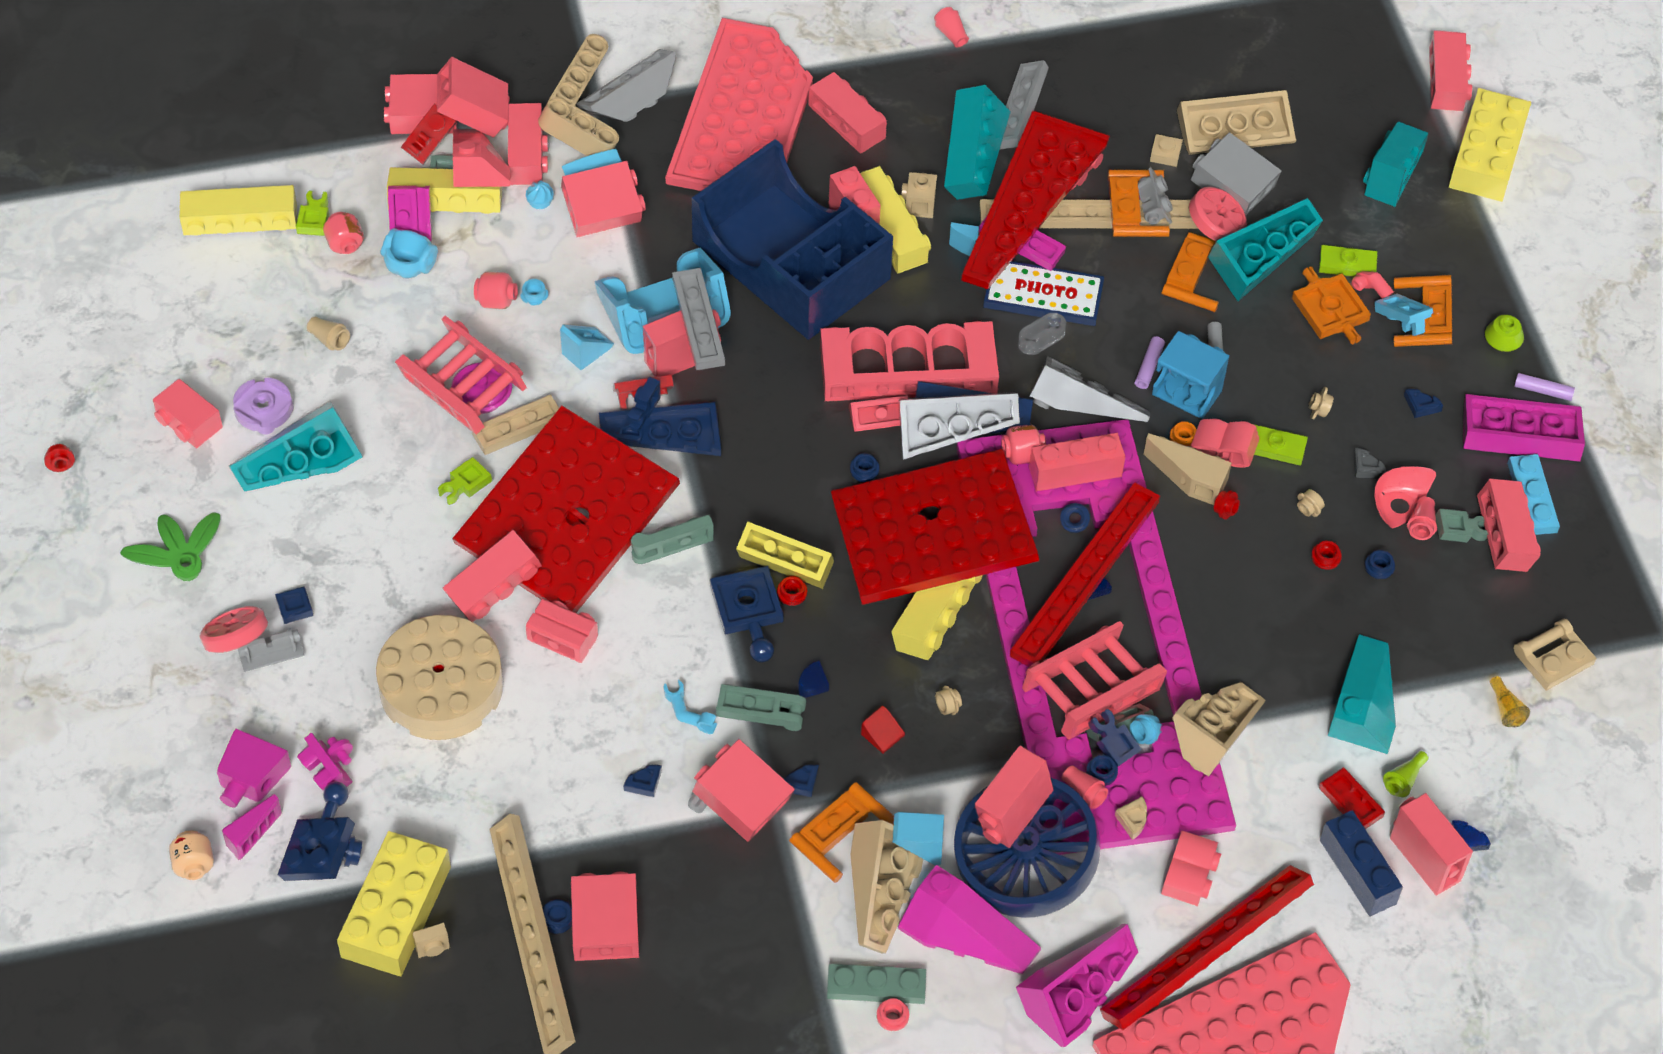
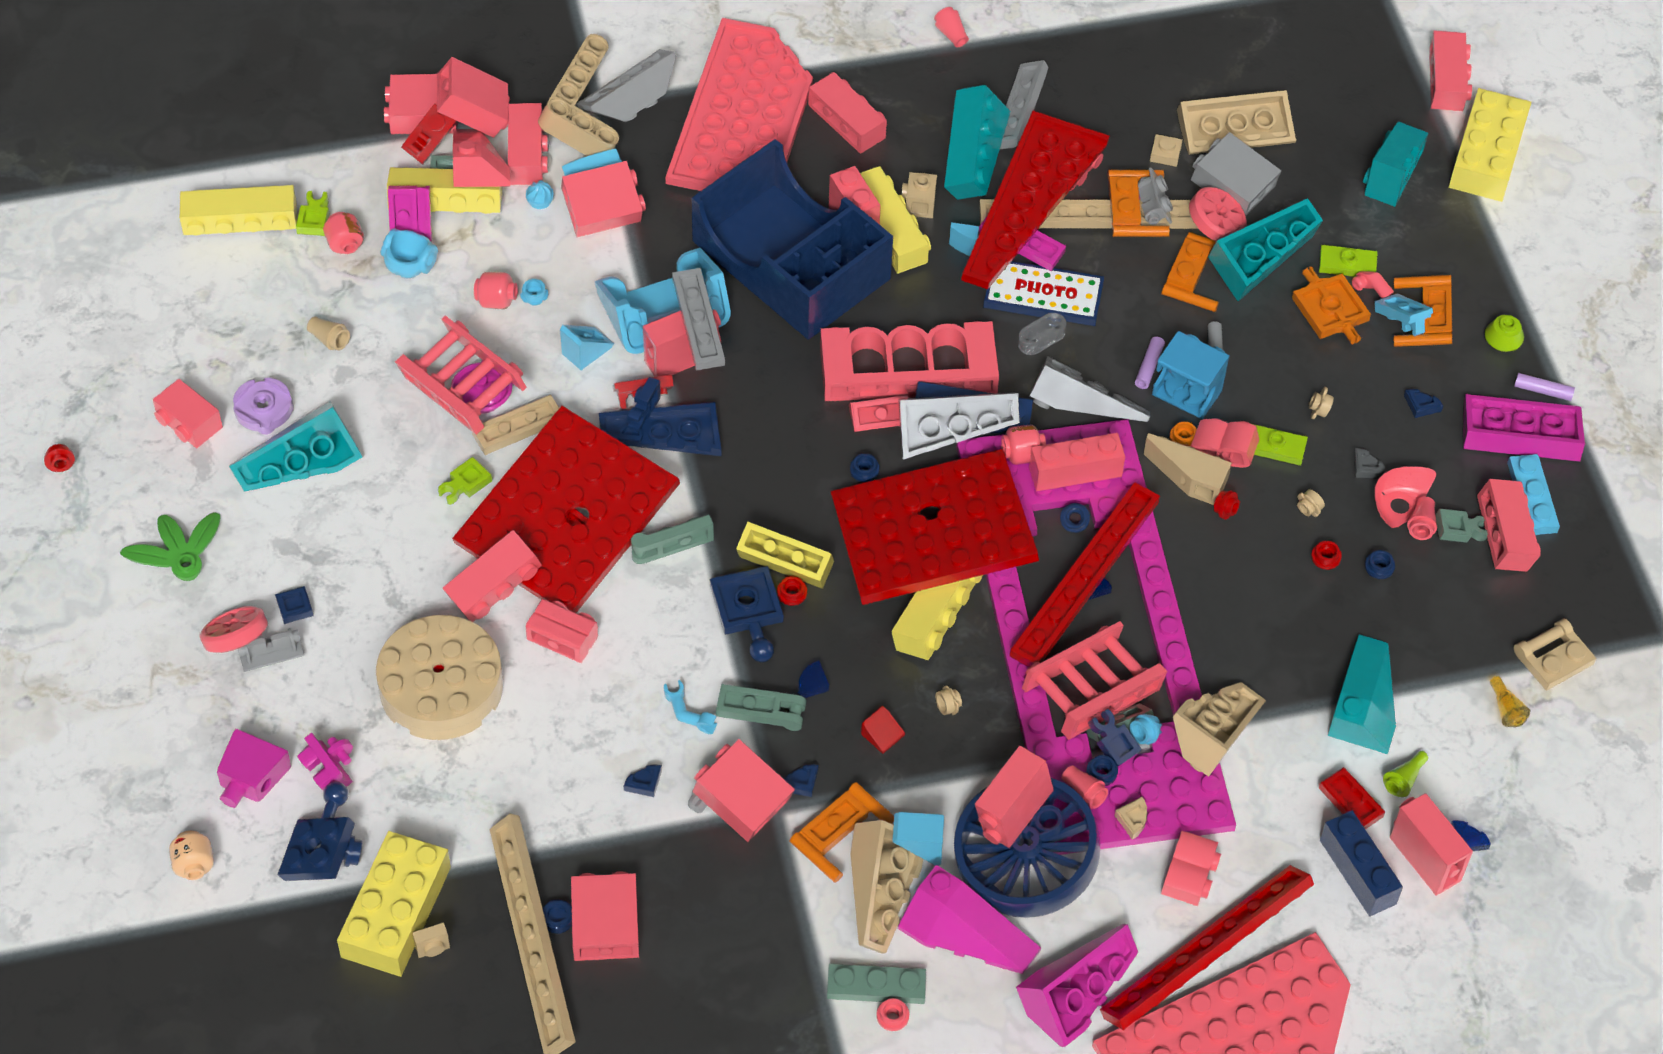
(250, 827): dark pink slope -> none

